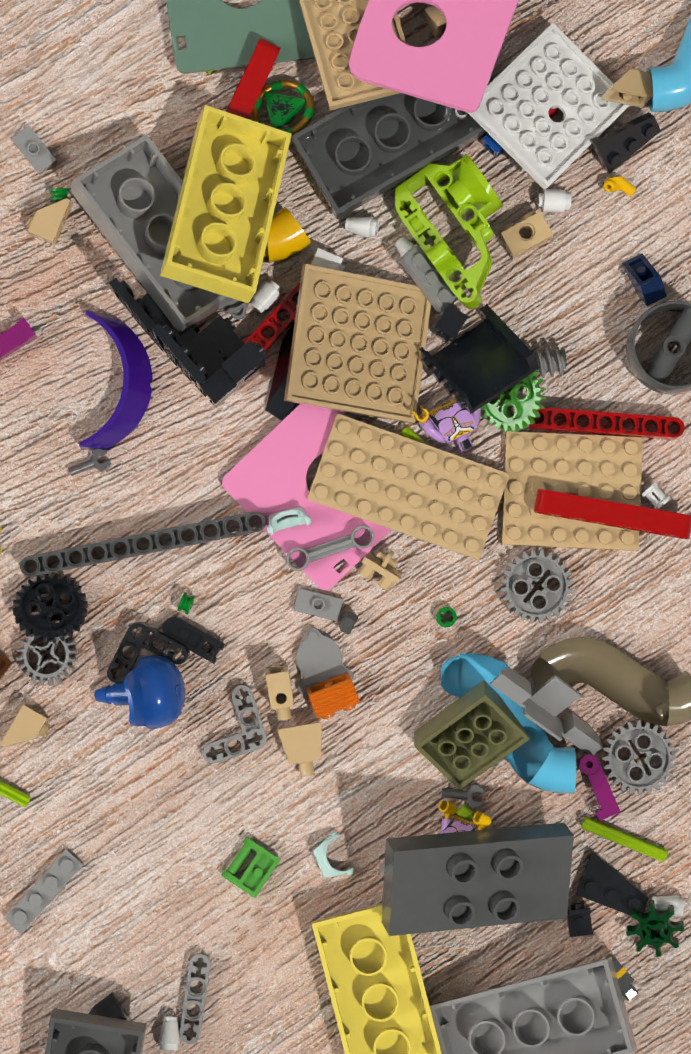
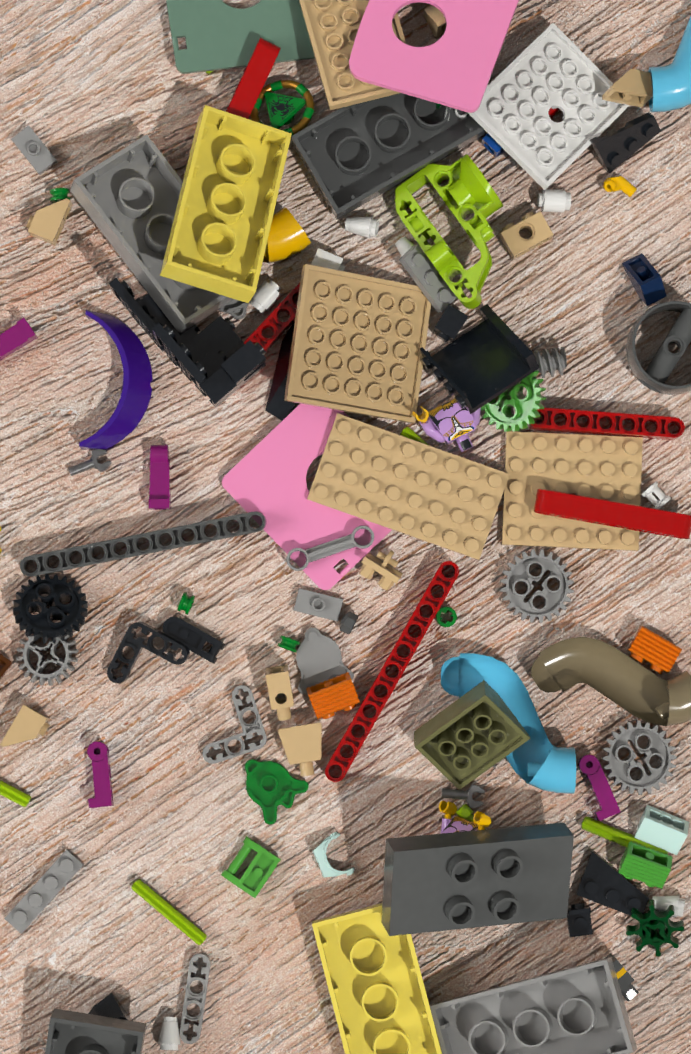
(99, 754): none -> magenta leg
(152, 692): blue piece -> none
(159, 478): none -> magenta leg
(169, 911): none -> lime axle
(272, 786): none -> green tile
(287, 522): light aqua helmet -> none
(288, 643): none -> green bush
(400, 663): none -> red beam
(546, 704): light grey piece -> none
(645, 865): none -> bright green brick
(654, 650): none -> orange brick
(662, 830): none -> light aqua brick

